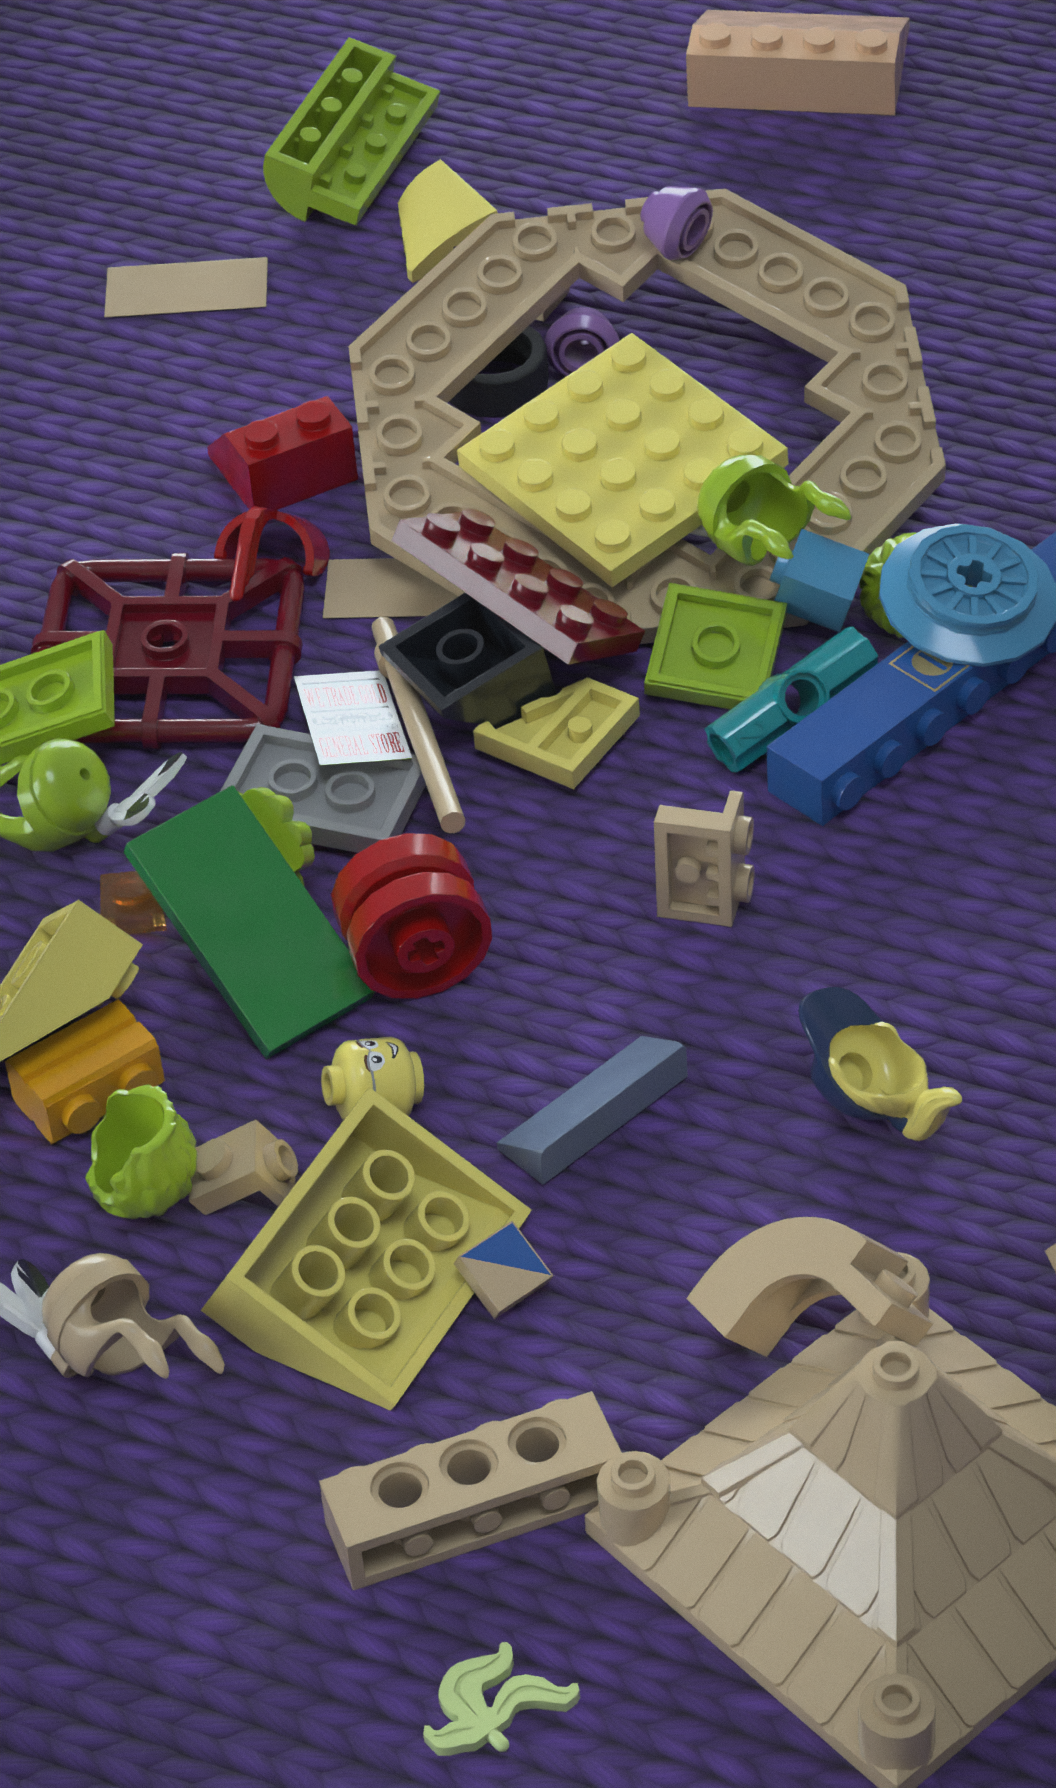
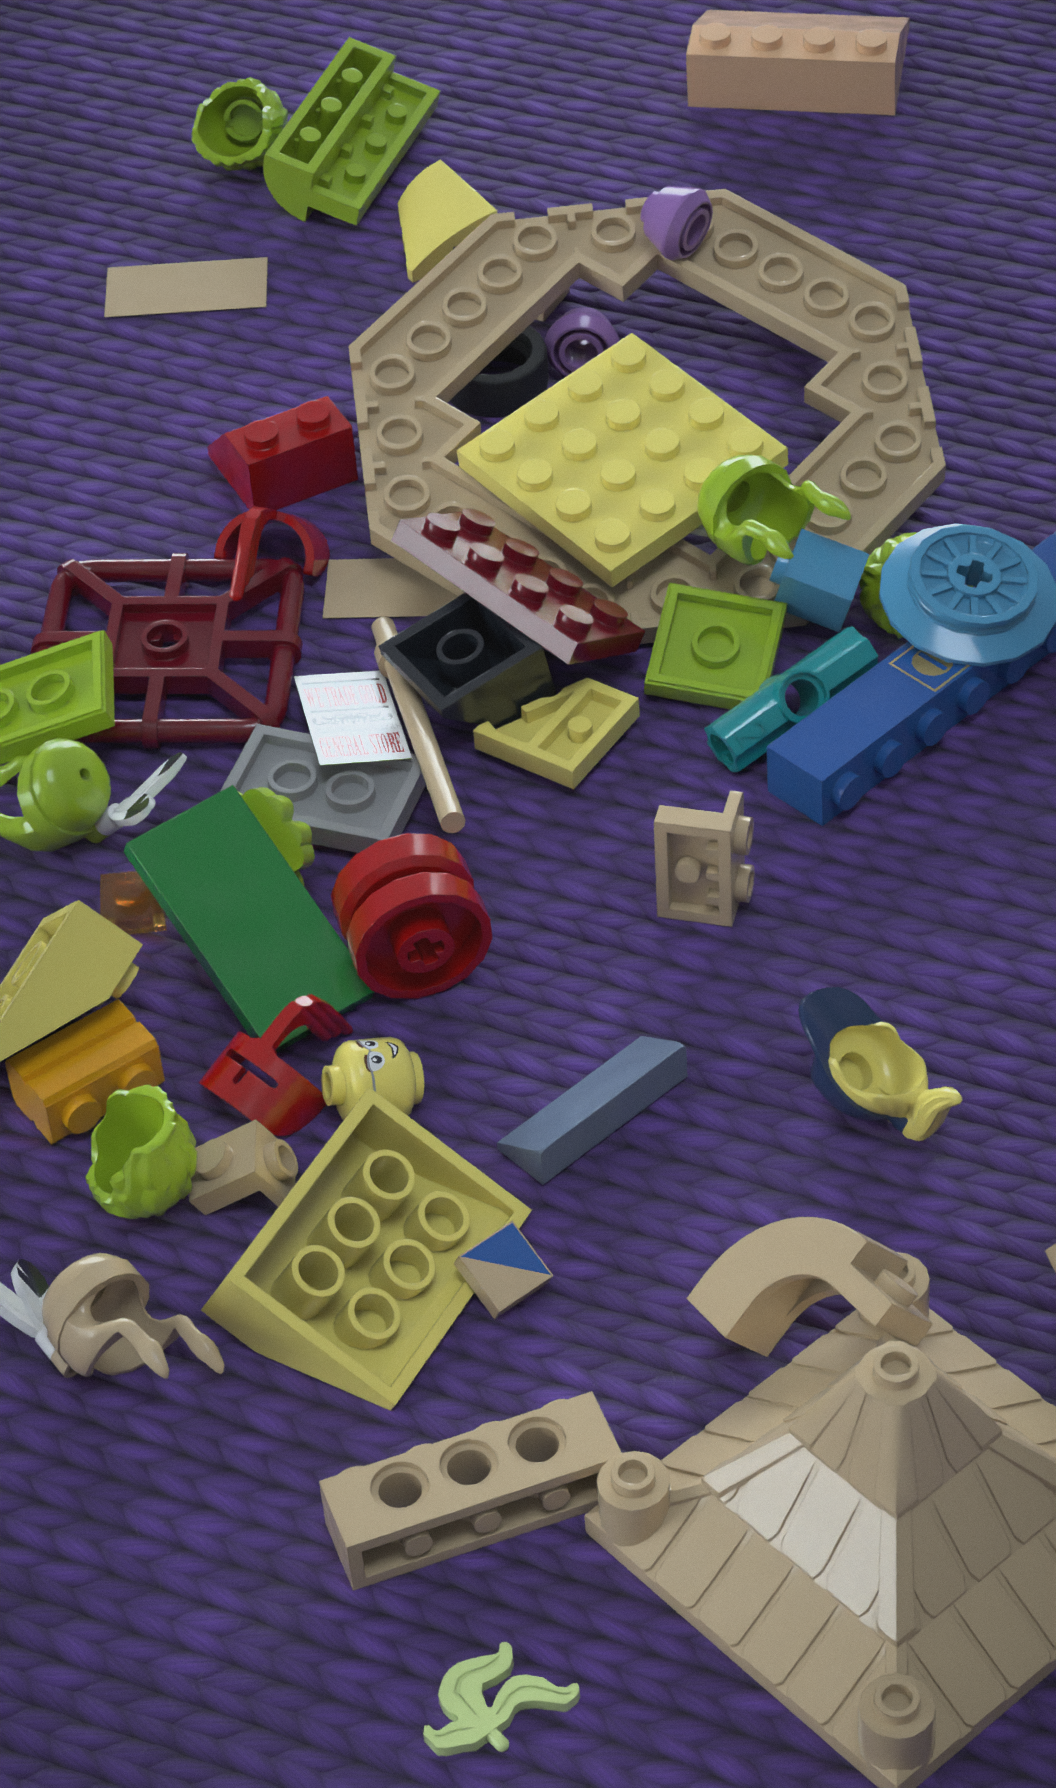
(238, 124): none -> lime hair
(294, 1099): none -> red helmet

